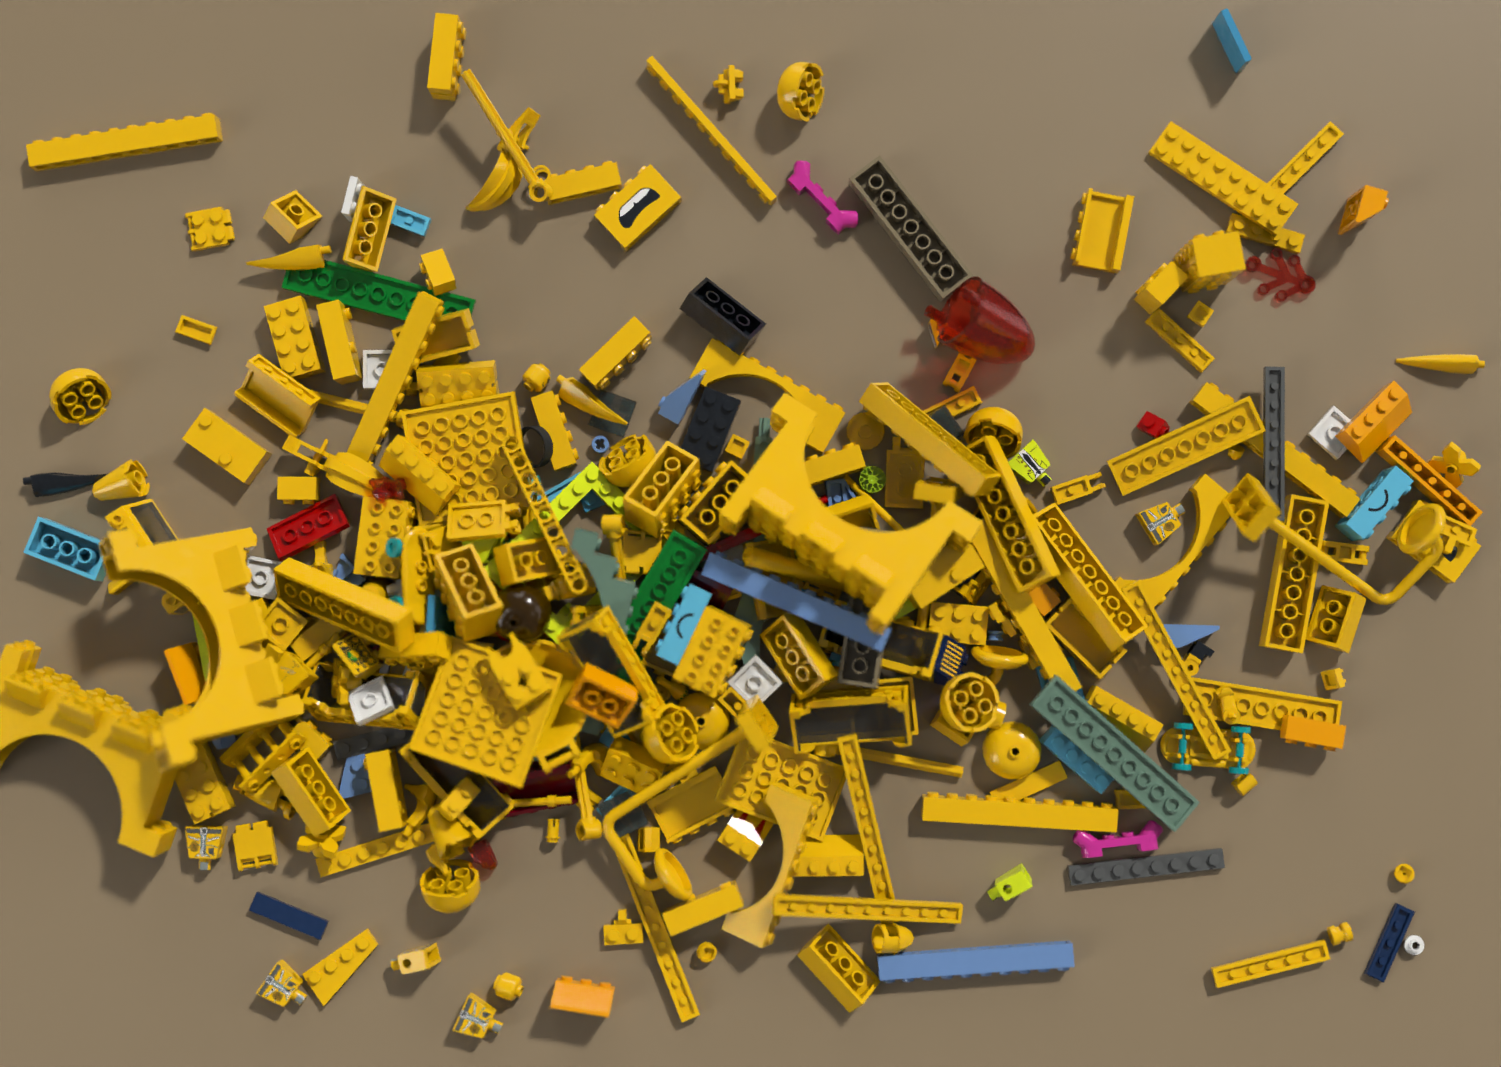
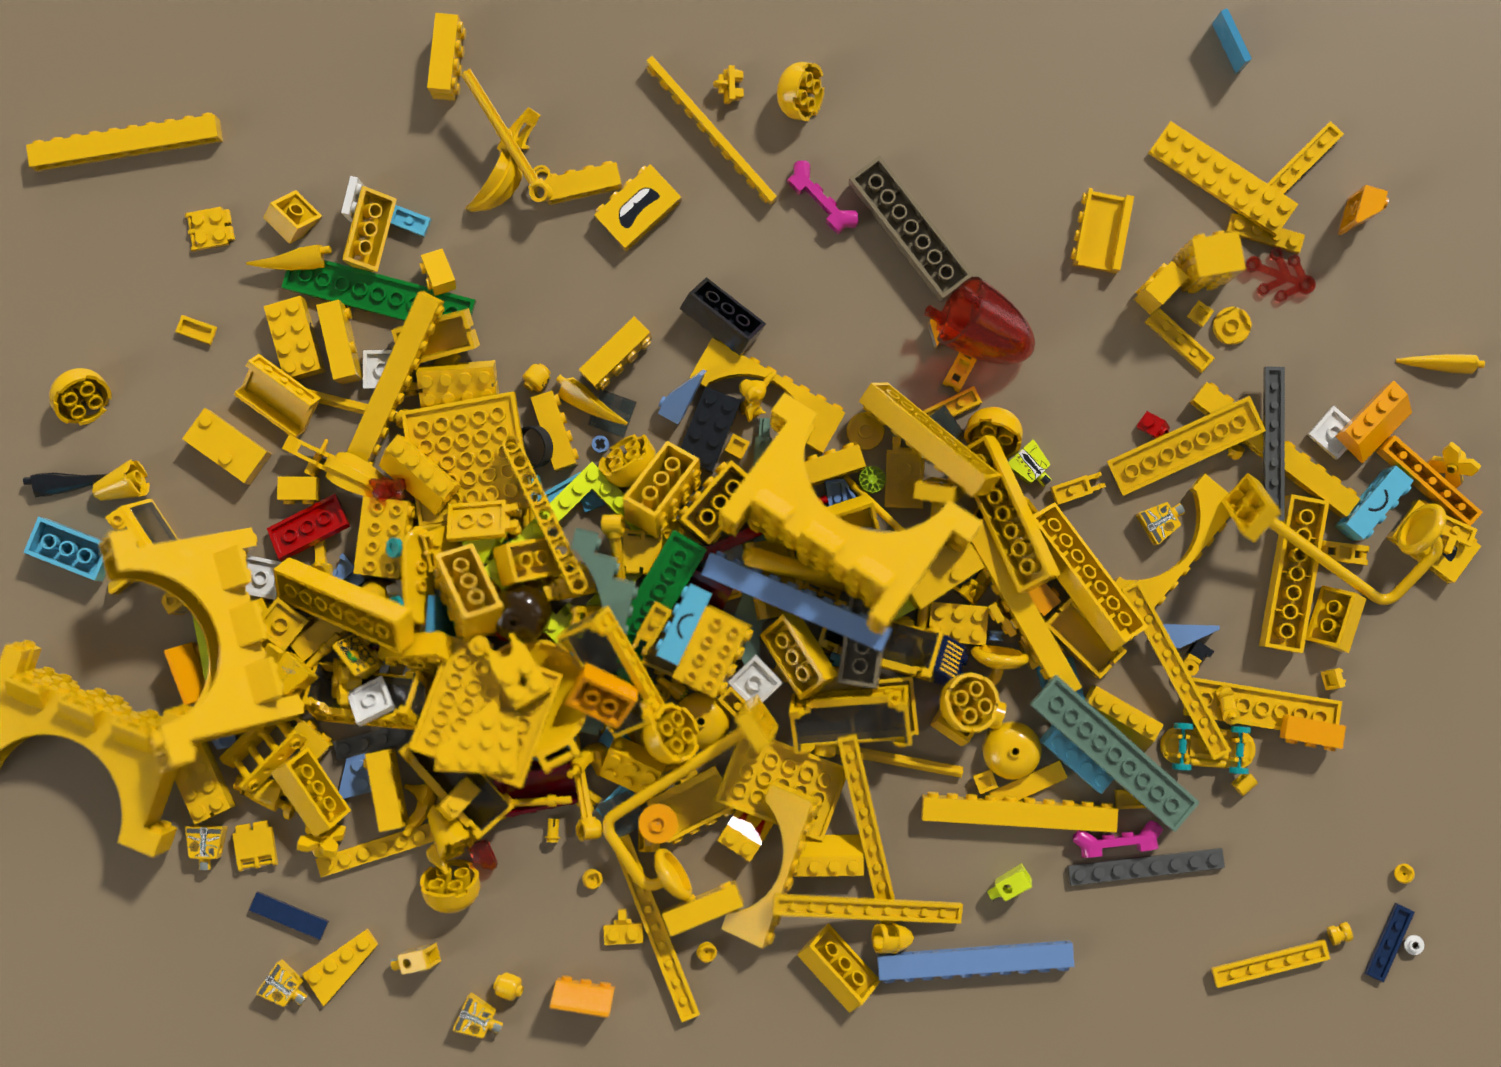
(478, 645): none -> yellow tile
(483, 744): none -> yellow wing
(592, 878): none -> yellow tile
(658, 823): none -> light orange piece
(754, 393): none -> yellow animal
(985, 781): none -> yellow plate
(1231, 325): none -> yellow tile

